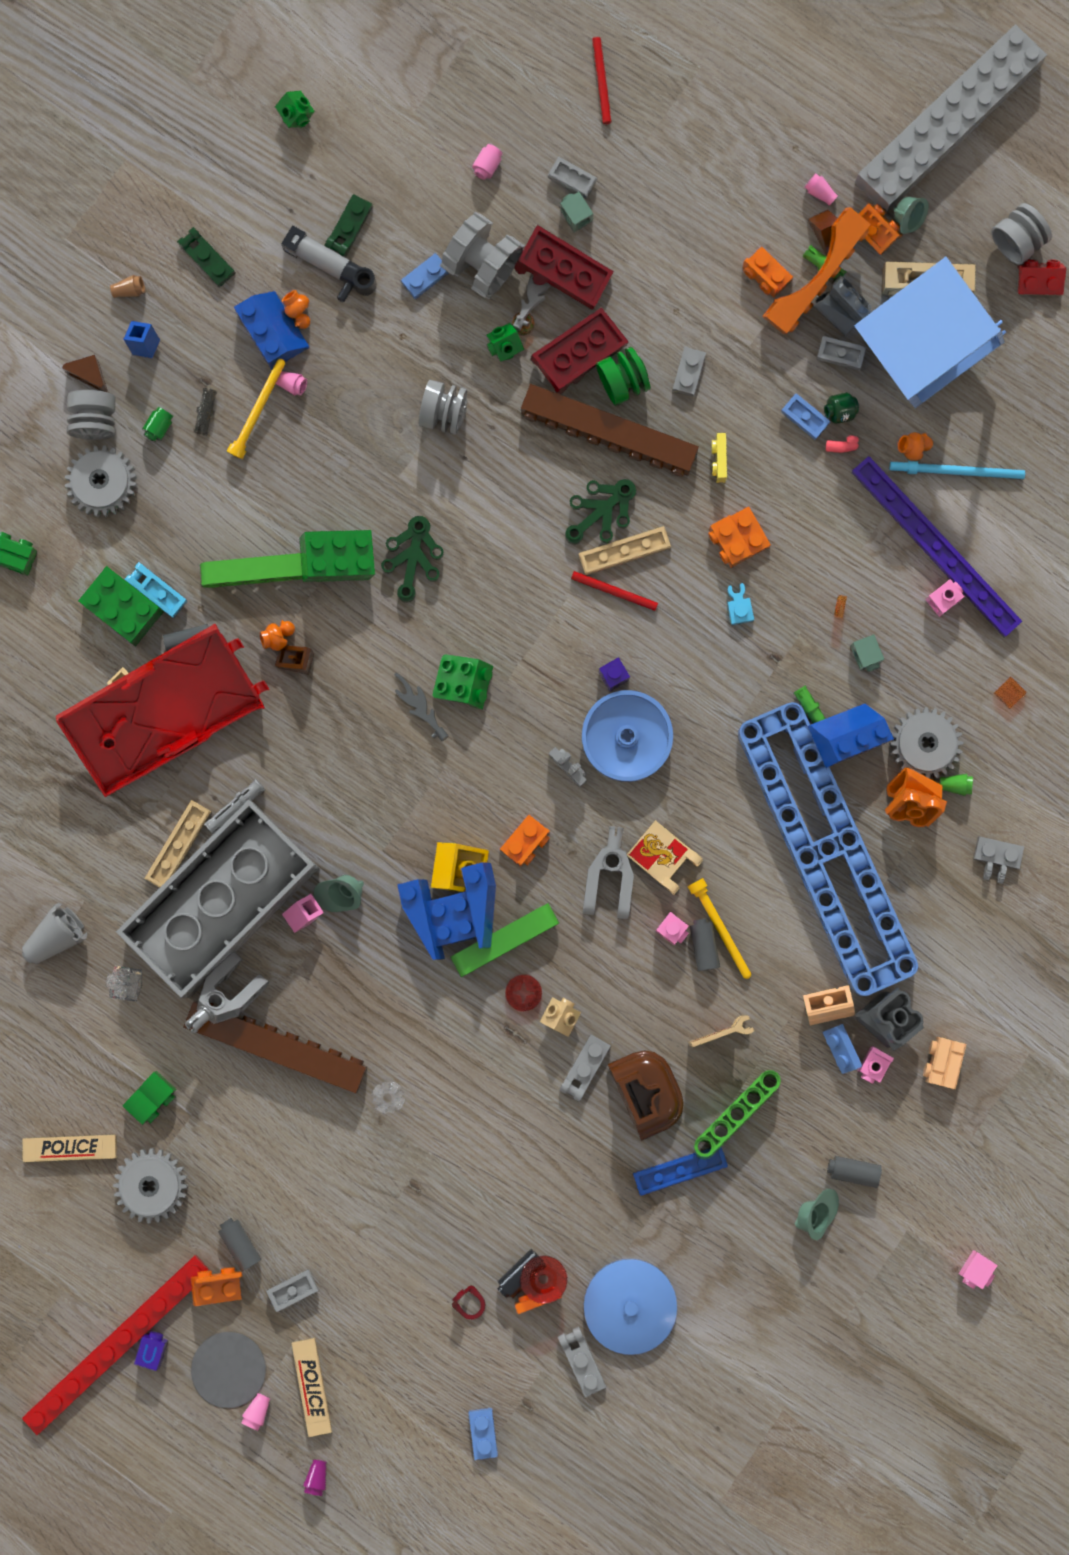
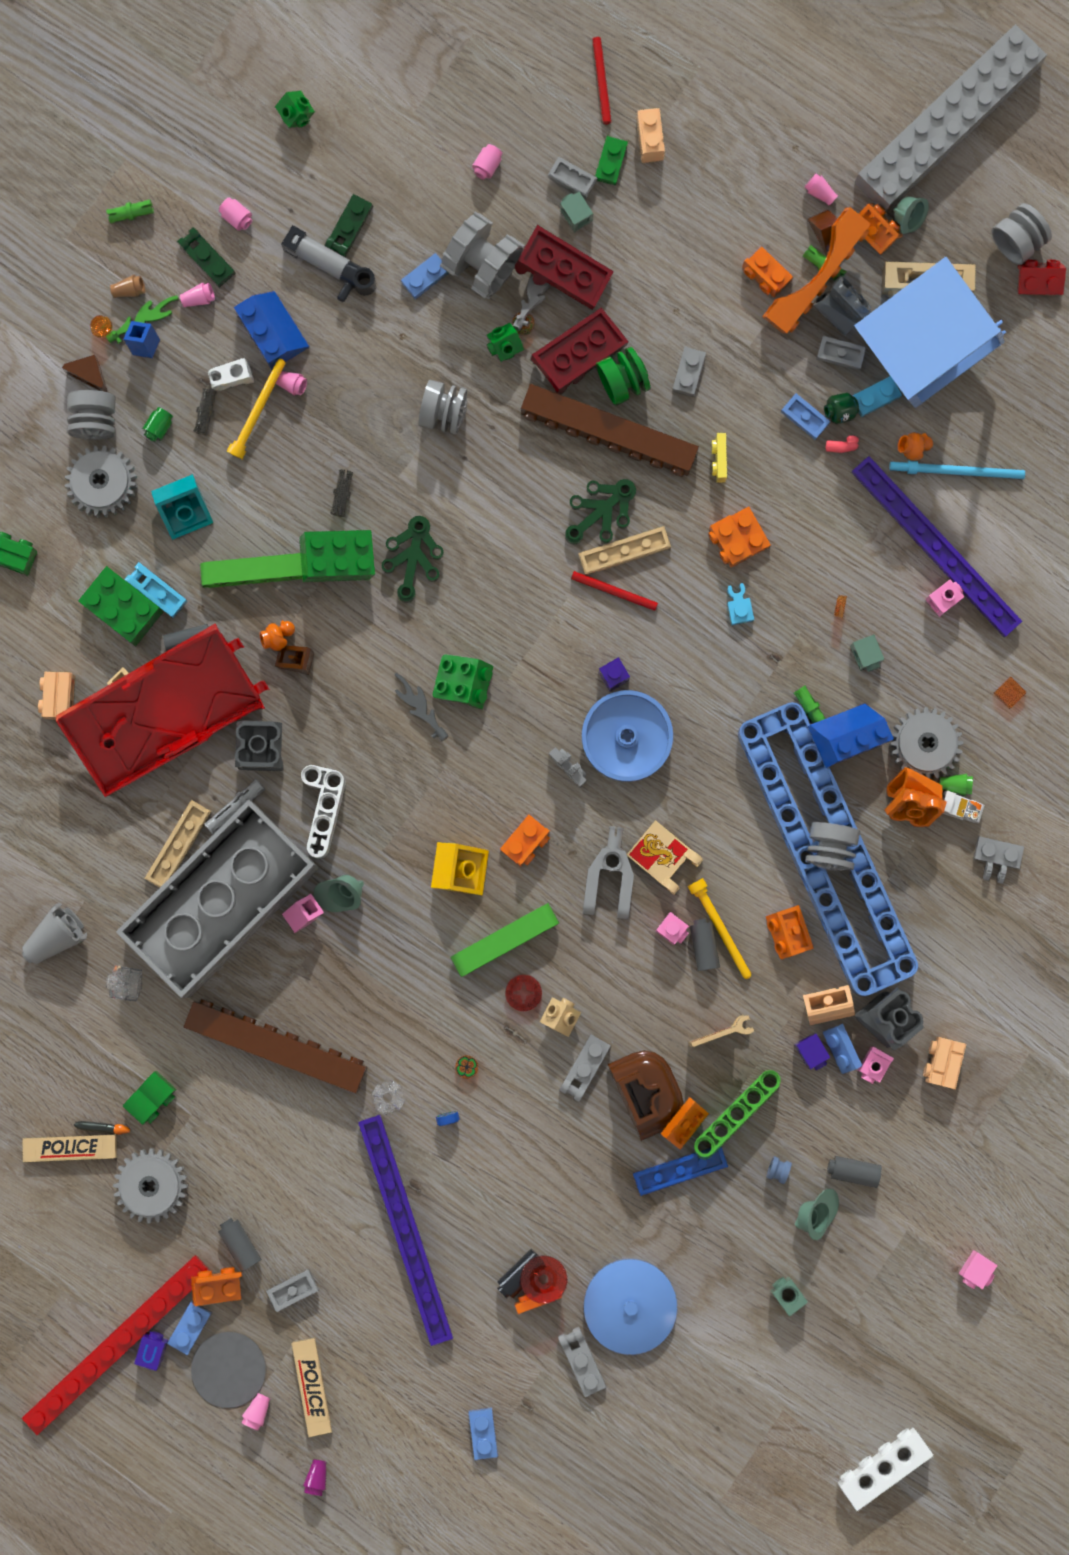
(57, 693): none -> light nougat brick
(101, 326): none -> clear orange plate
(102, 1127): none -> pearl dark grey piece
(130, 211): none -> bright green pin
(143, 315): none -> bright green piece
(182, 507): none -> teal slope
(189, 1328): none -> medium blue plate
(199, 295): none -> bright pink cone
(227, 1008): light grey piece -> none
(231, 375): none -> white leg
(235, 214): none -> bright pink brick
(259, 746): none -> dark grey piece
(295, 305): orange animal -> none
(321, 813): none -> white beam
(341, 493): none -> clear smoke pin
(405, 1230): none -> dark purple plate
(447, 1118): none -> blue tile
(455, 916): blue wedge -> none
(466, 1066): none -> tile
(476, 1293): dark red piece -> none
(611, 160): none -> green plate
(650, 135): none -> light nougat brick
(684, 1123): none -> orange bracket
(778, 1170): none -> sand blue wheel
(789, 932): none -> orange bracket
(797, 1300): none -> sand green brick
(812, 1052): none -> dark purple brick
(832, 846): none -> light grey wheel
(877, 396): none -> medium azure plate
(881, 1481): none -> white brick
(962, 807): none -> white leg

